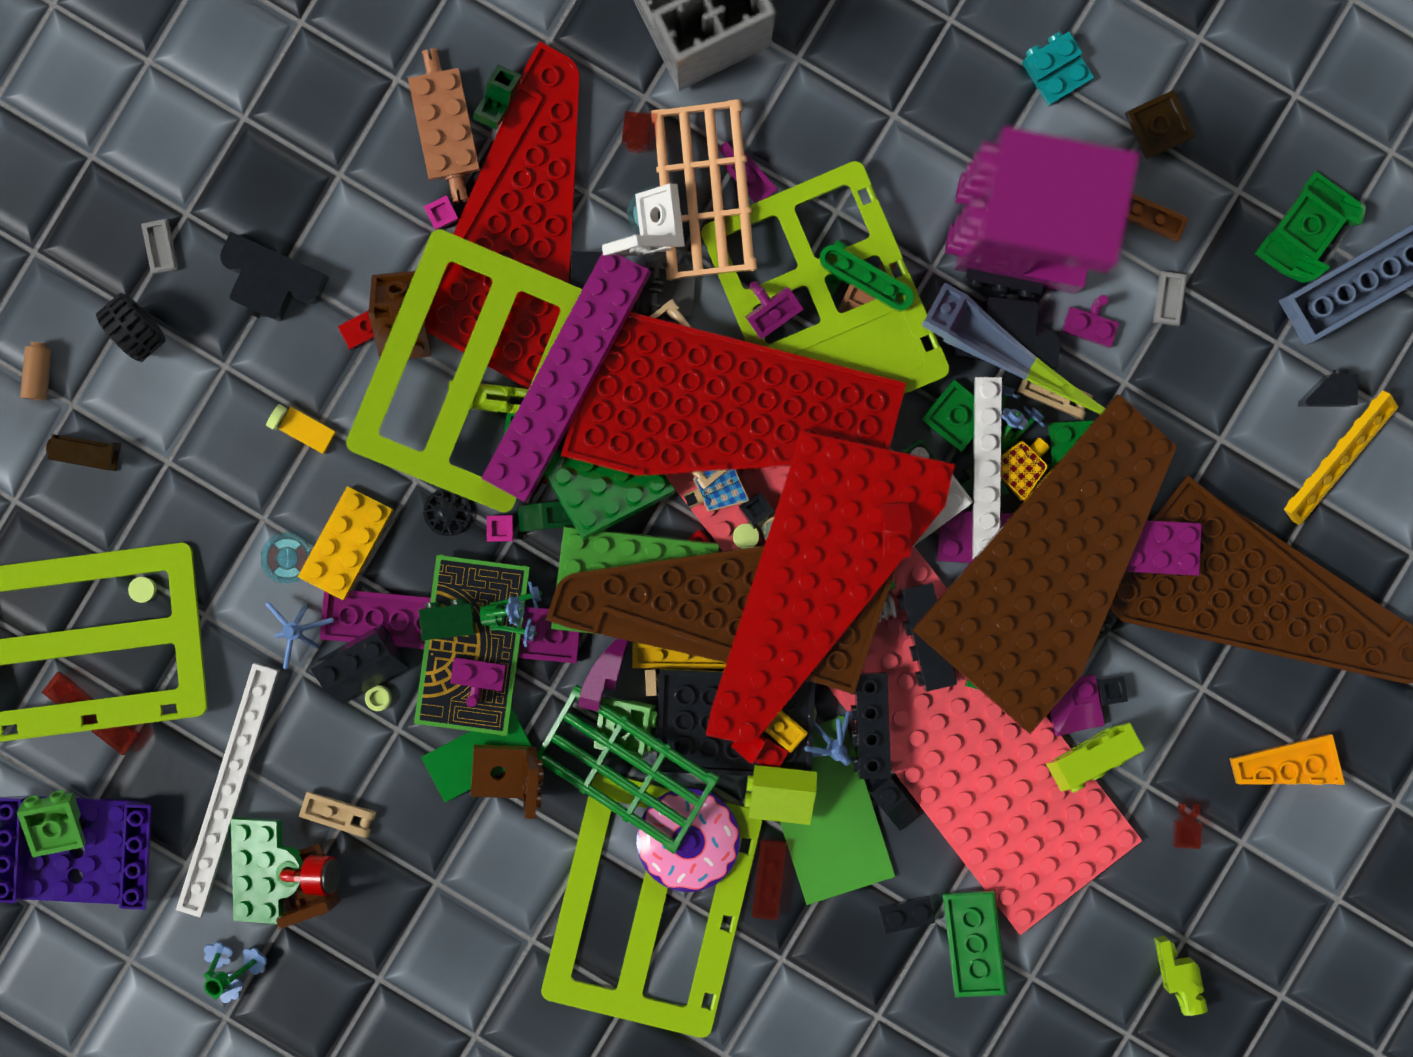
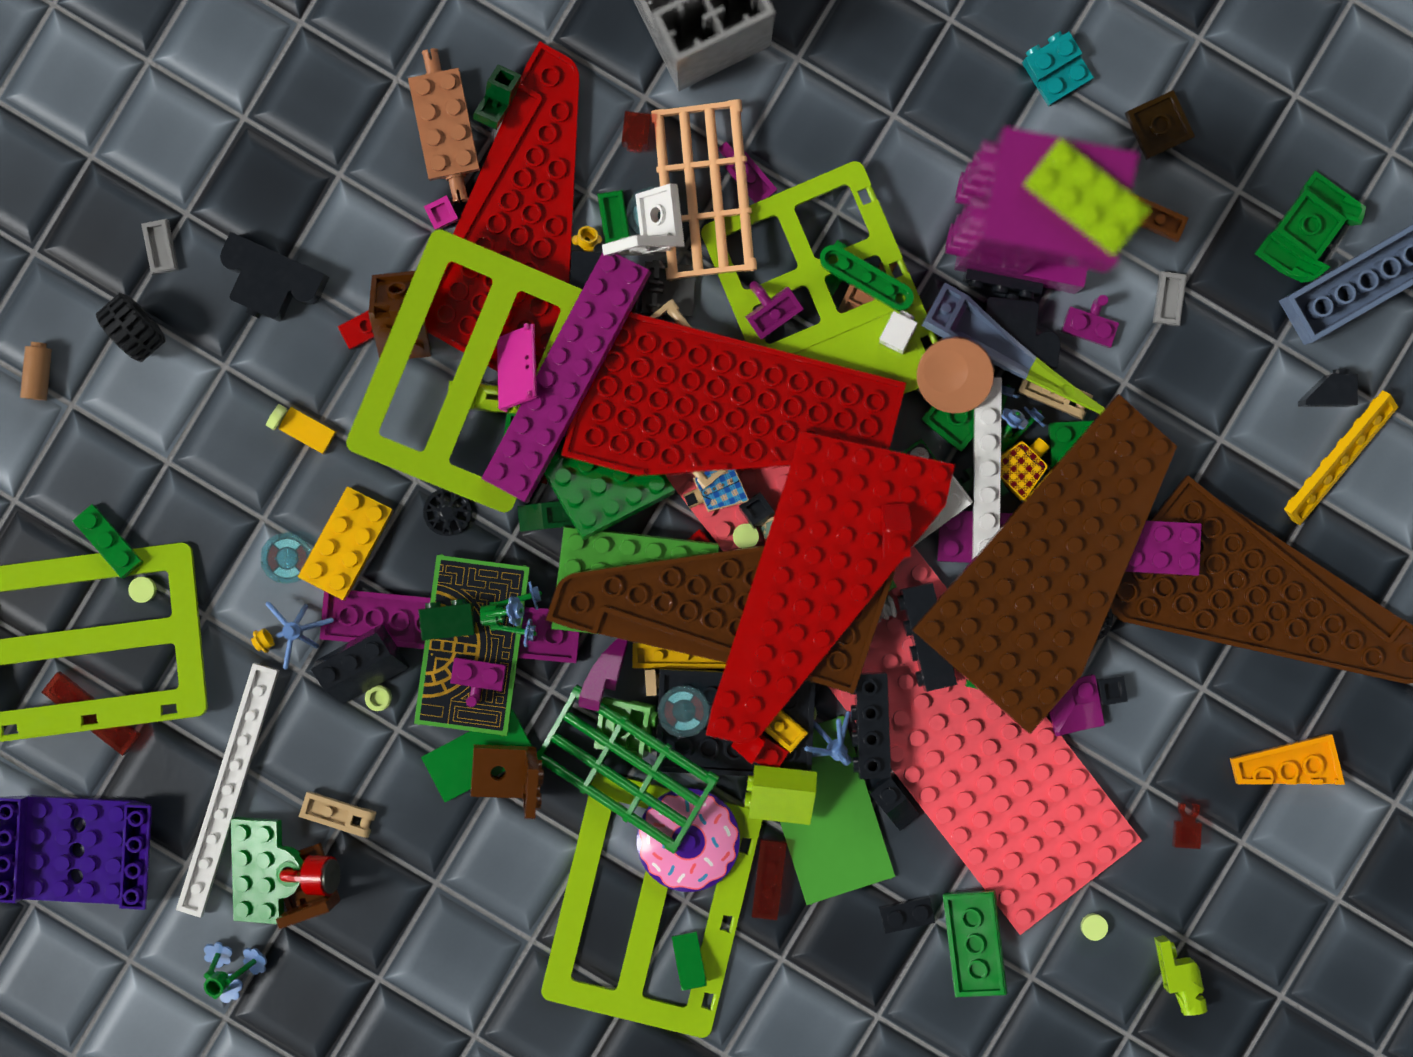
(51, 823): bright green plate -> none
(83, 452): dark brown window -> none
(107, 541): none -> green plate
(262, 640): none -> yellow plate
(500, 528): dark pink plate -> none
(516, 367): none -> dark pink door
(584, 234): none -> yellow plate
(613, 216): none -> green tile
(683, 711): none -> clear light blue tile
(689, 961): none -> green slope
(898, 331): none -> white brick
(955, 374): none -> nougat piece
(1086, 197): none -> lime plate
(1094, 757): lime wedge -> none
(1094, 926): none -> yellowish green tile

